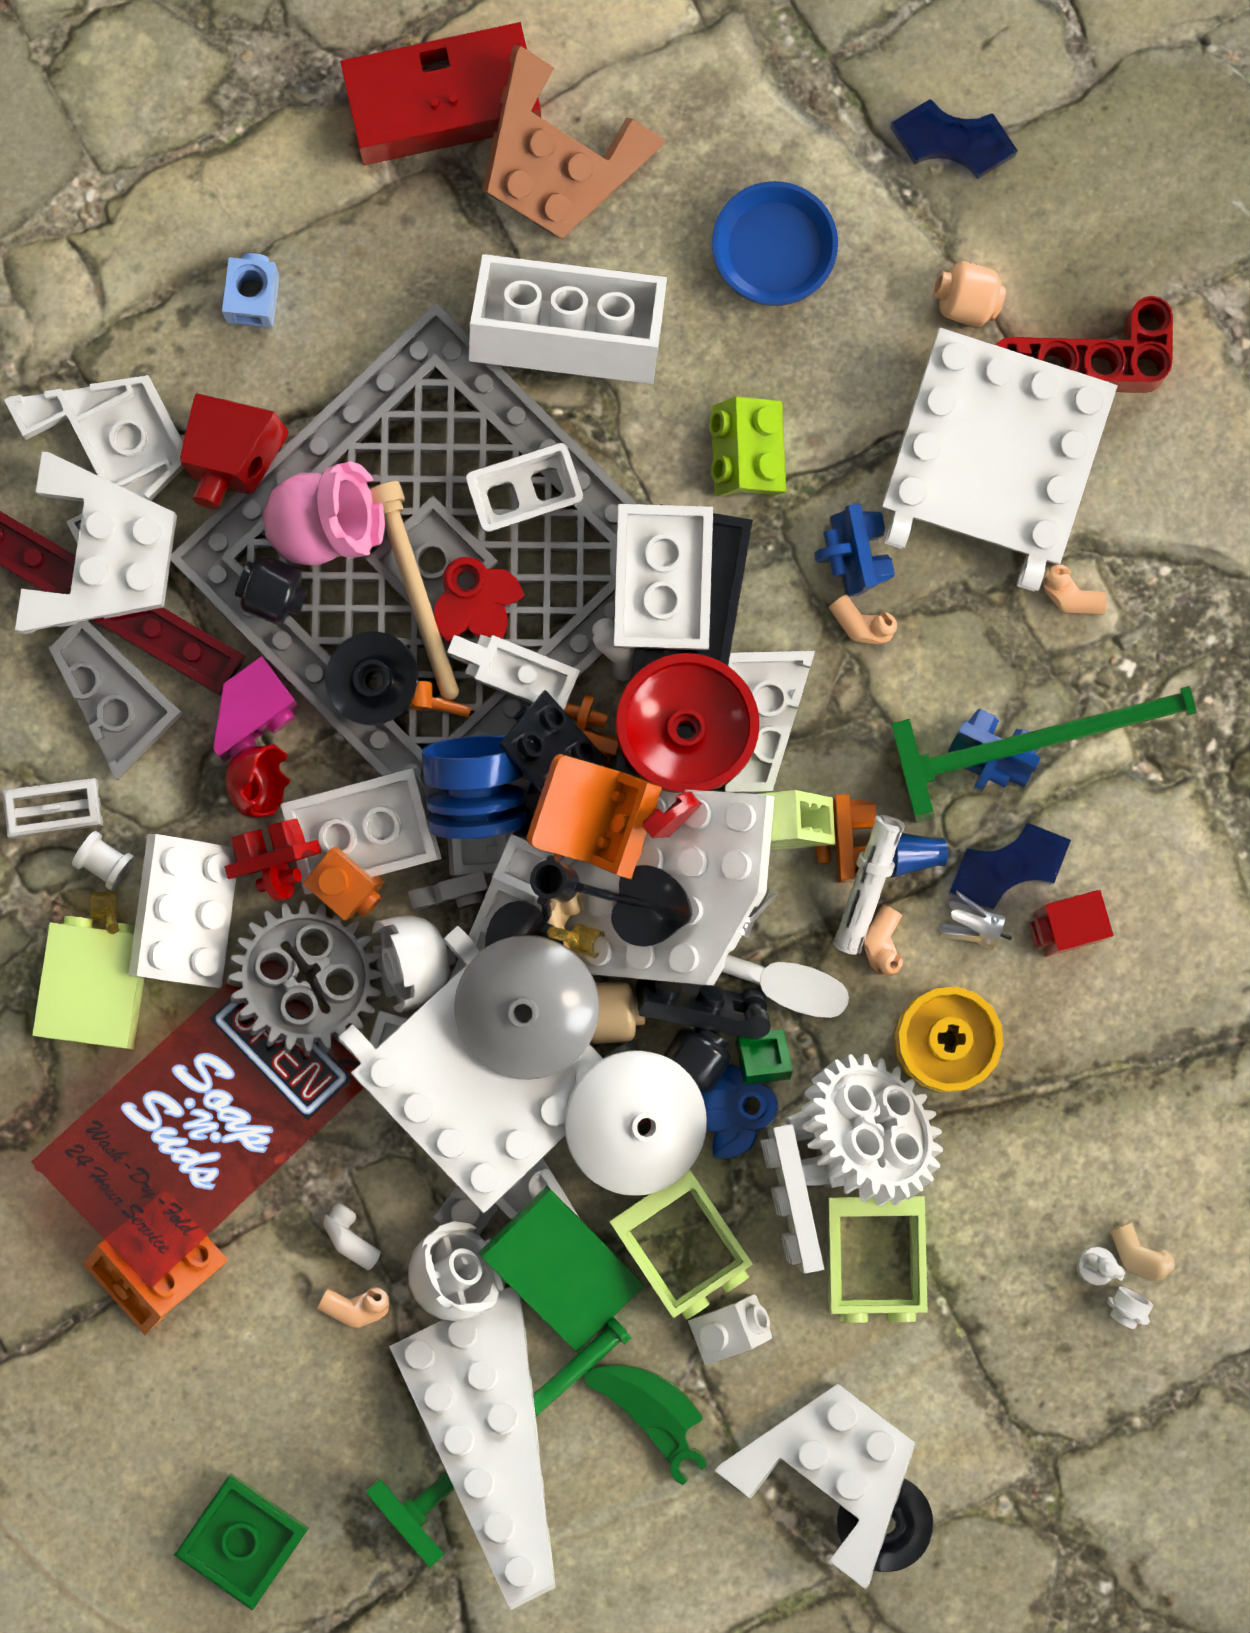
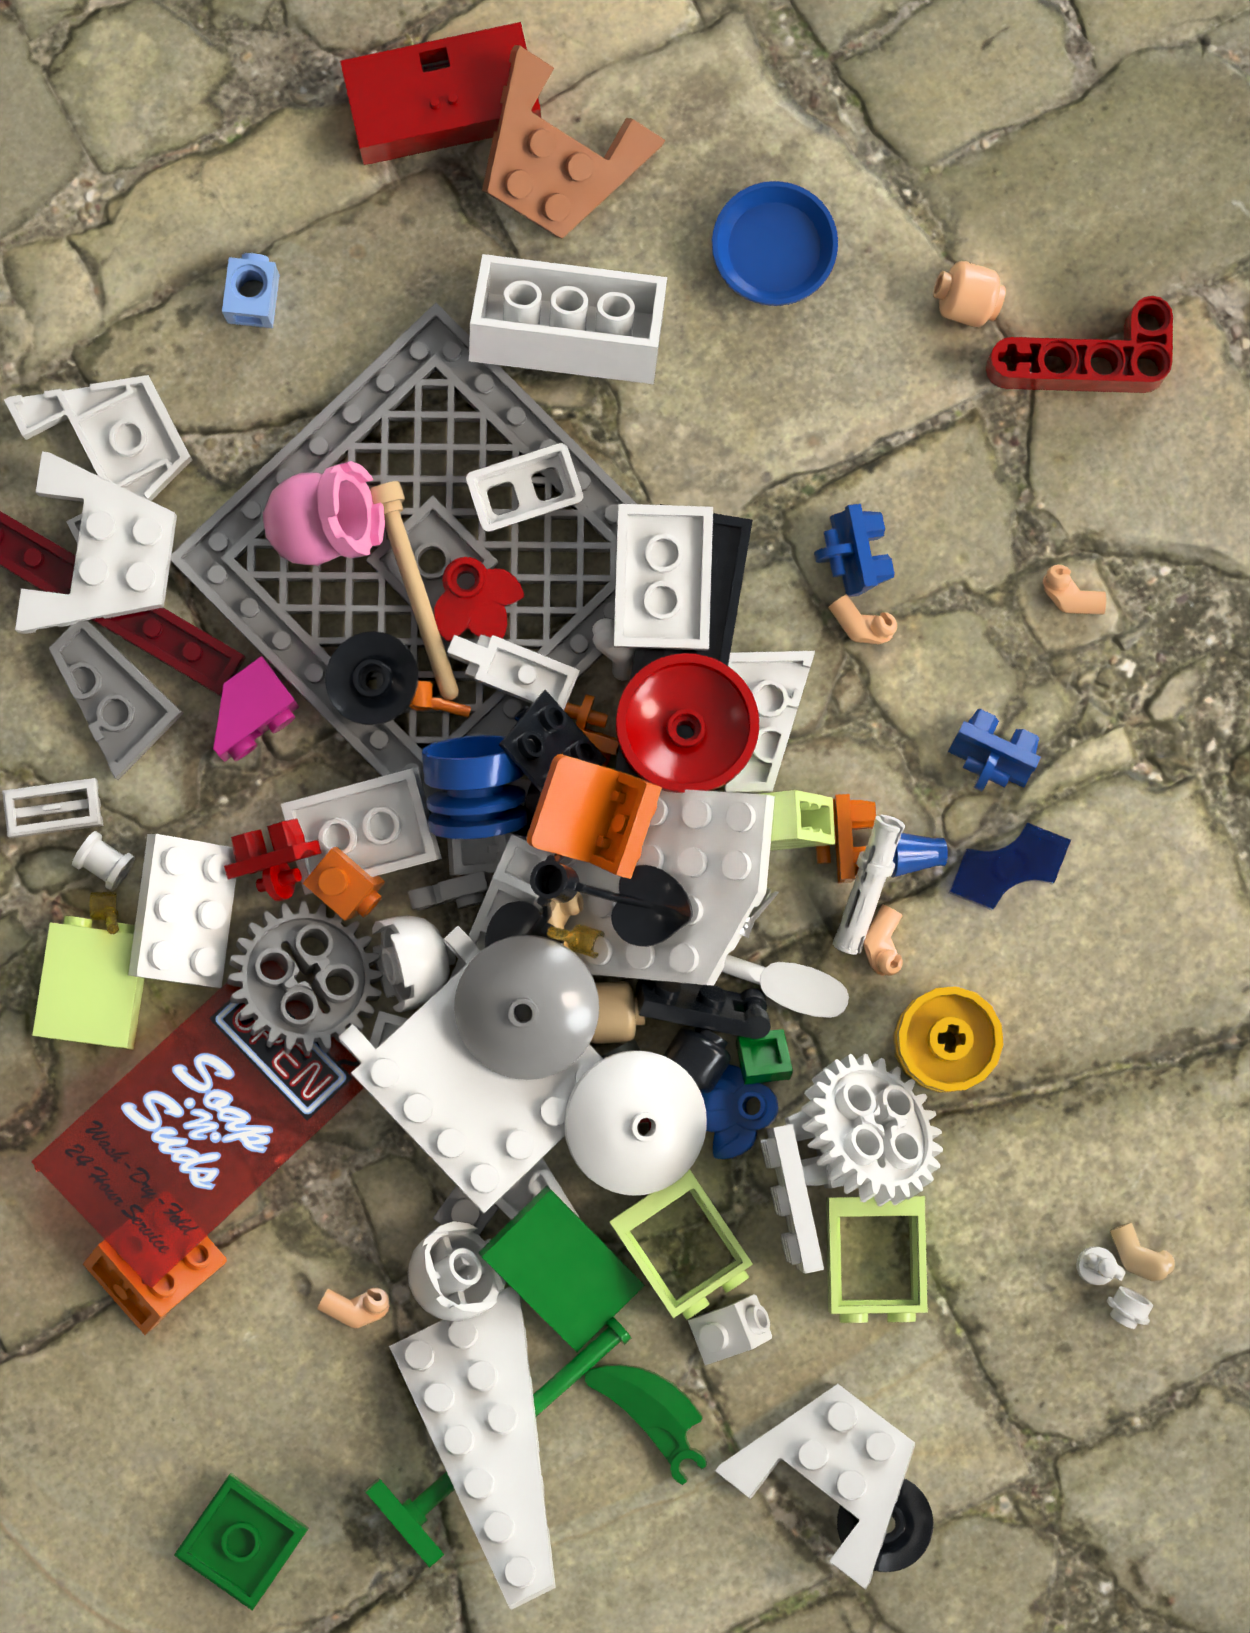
(229, 447): red torso -> none
(256, 781): red hair -> none
(271, 590): black head -> none
(345, 1241): white arm -> none
(665, 824): red tile -> none
(748, 447): lime bracket -> none
(922, 768): green tile -> none
(934, 134): clear blue tile -> none
(983, 926): flat silver piece -> none
(997, 450): white plate -> none
(1071, 924): red brick -> none

